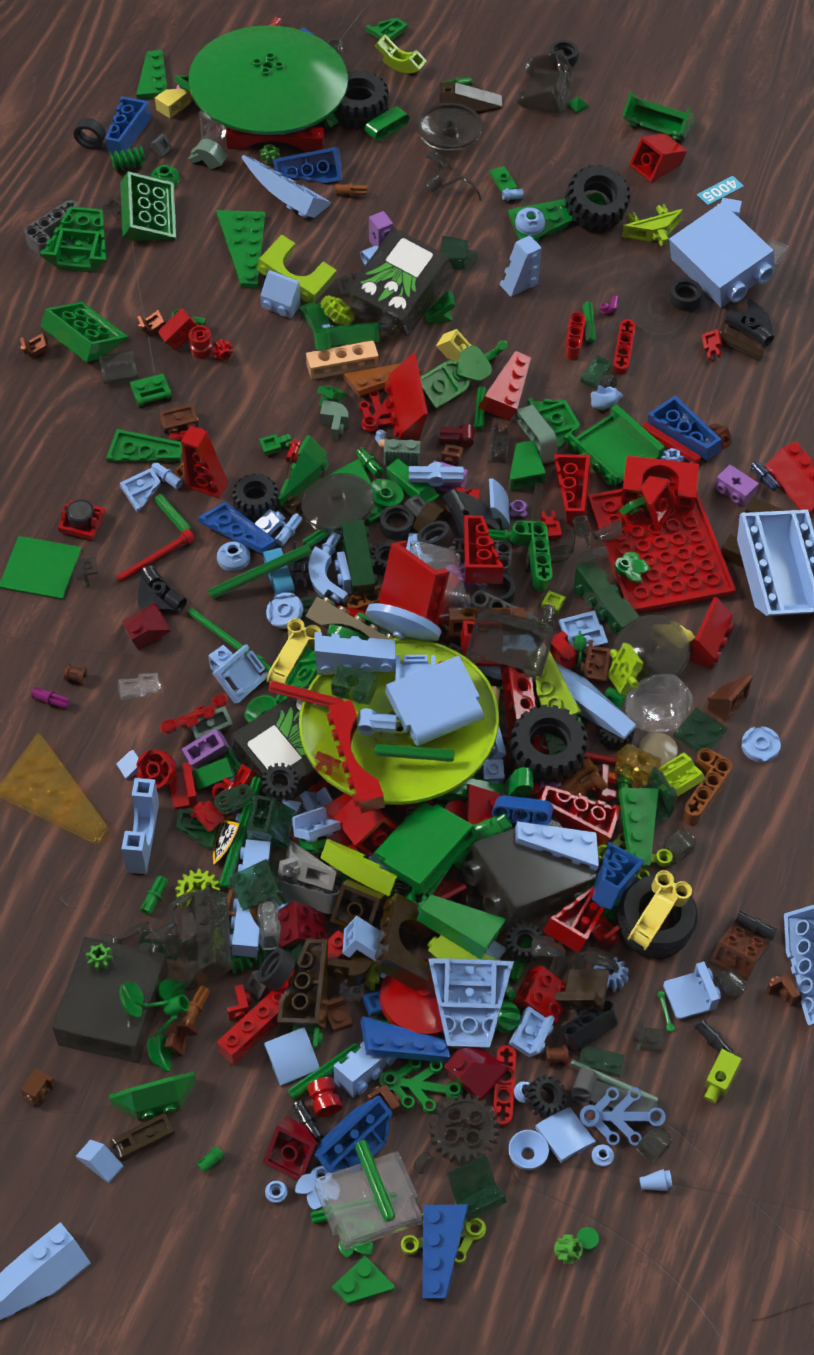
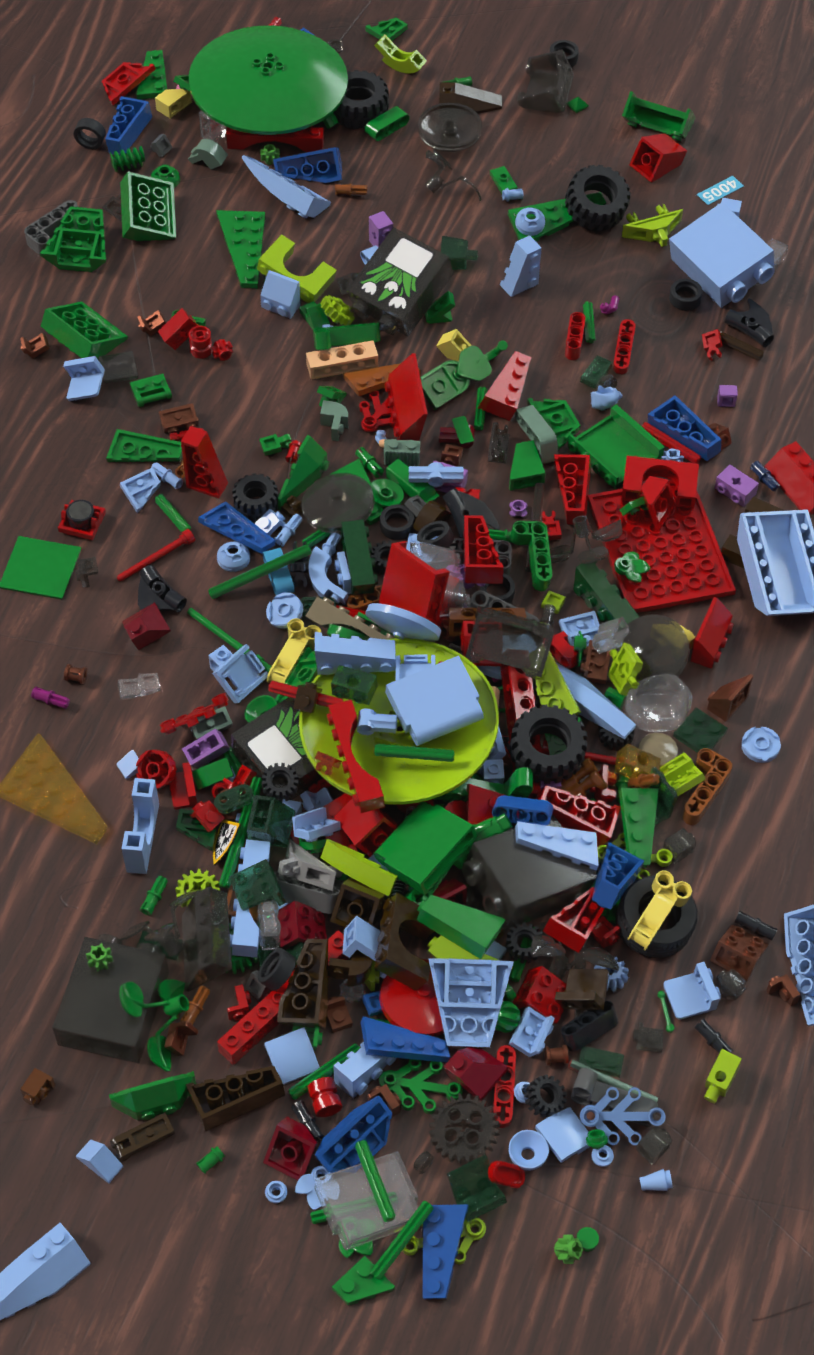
(85, 377): none -> light blue bracket
(125, 79): none -> red wing
(234, 1095): none -> dark brown wedge
(307, 697): none -> dark brown bracket
(401, 1240): none -> green axle
(462, 429): none -> green sticker
(499, 503): light blue slope -> none
(506, 1174): none -> red tile
(596, 1139): none -> green plate
(610, 635): none -> clear brick
(644, 781): none -> dark orange axle
(727, 395): none -> medium lavender slope

